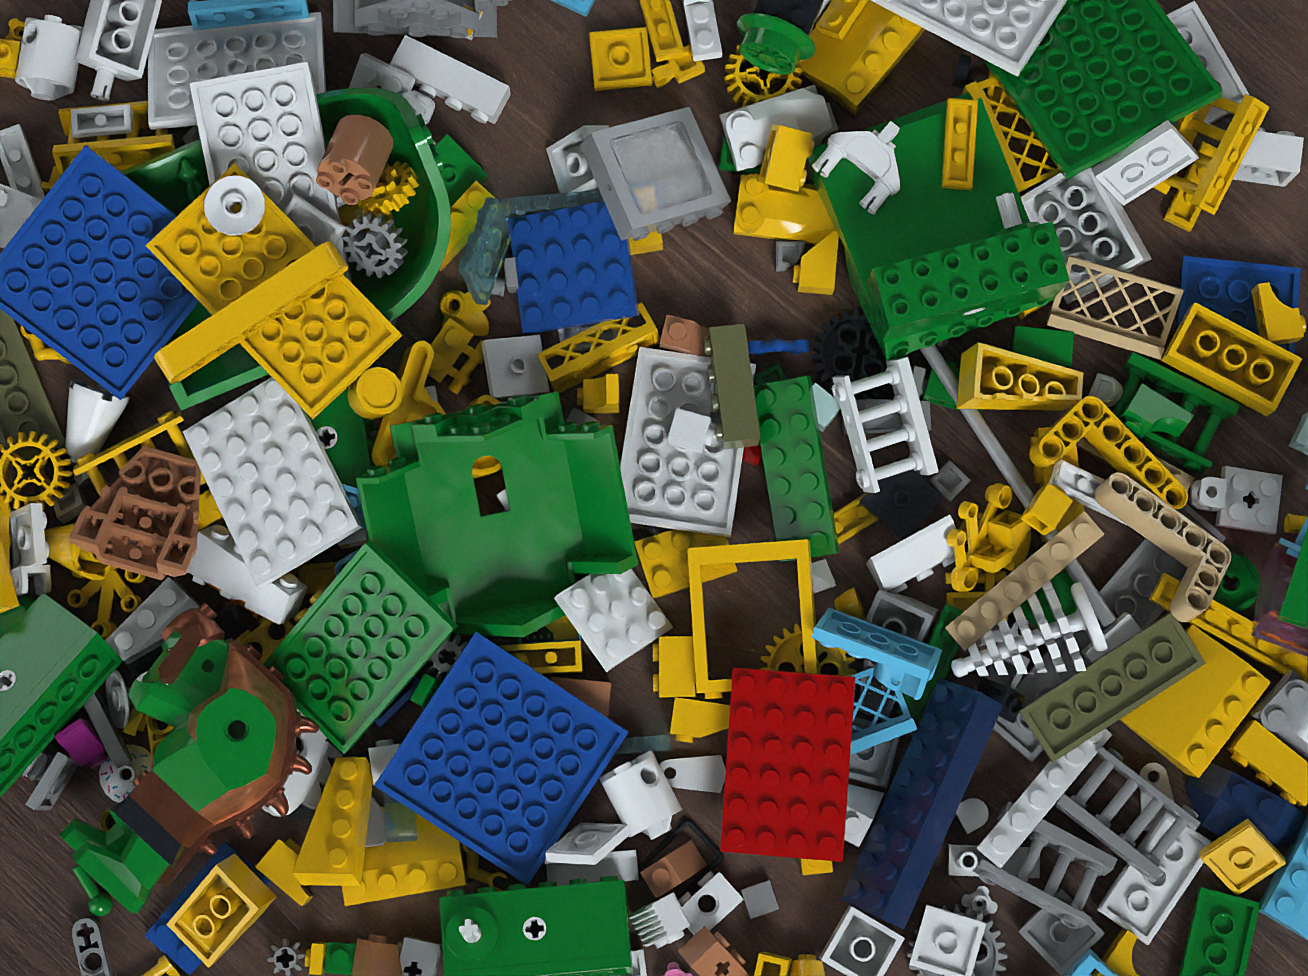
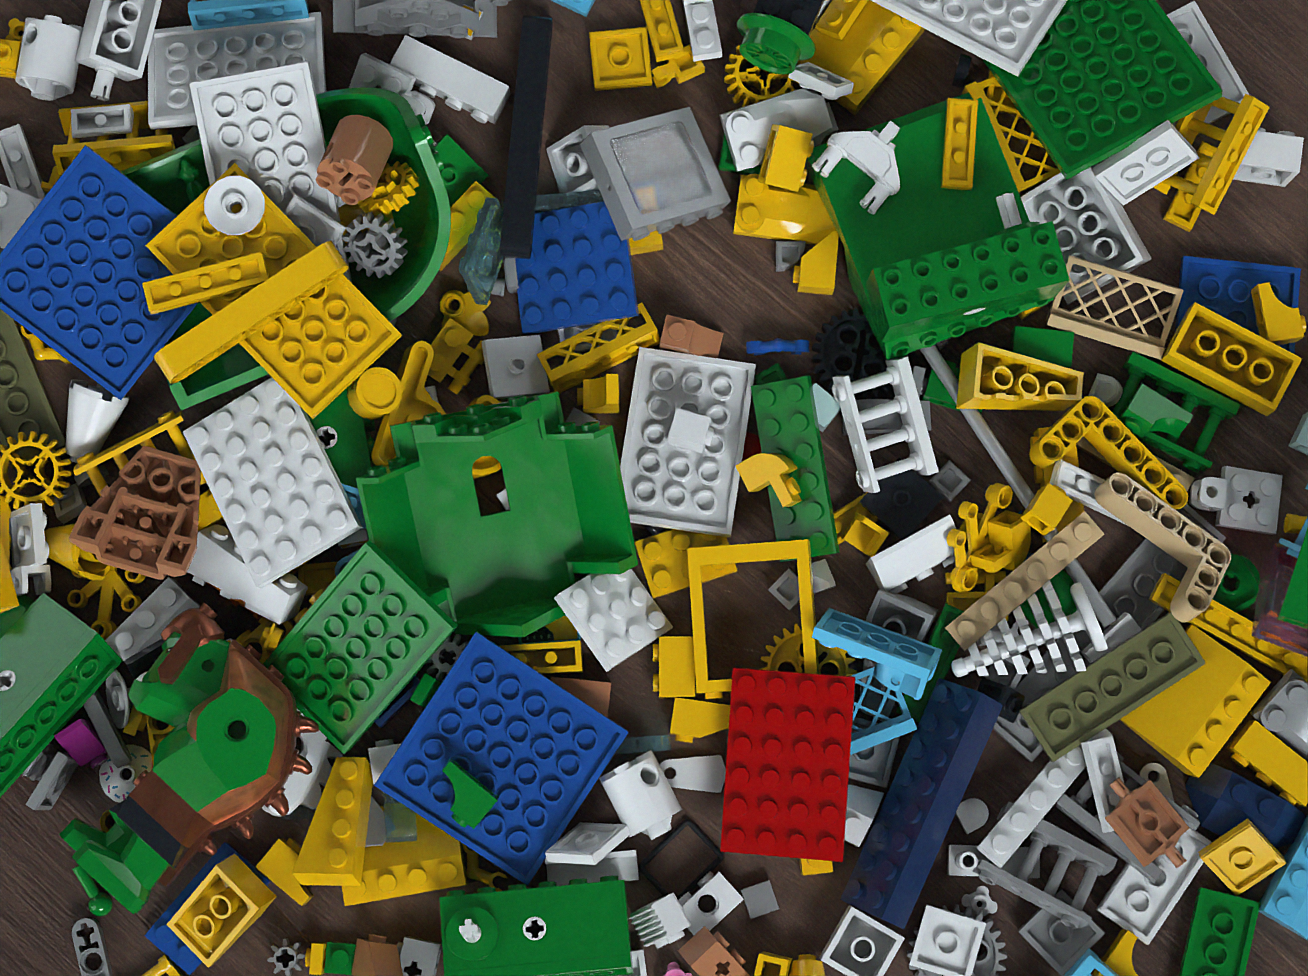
(205, 283): none -> yellow plate
(271, 637): none -> yellow plate
(471, 796): none -> green arch
(526, 137): none -> black beam
(673, 869): nougat slope -> none
(733, 386): olive brick -> none
(771, 469): none -> yellow brick
(787, 589): none -> light grey plate
(814, 77): none -> white plate
(850, 604): yellow bar -> none
(865, 535): none -> yellow panel
(1103, 769): none -> white plate
(1147, 823): none -> nougat plate

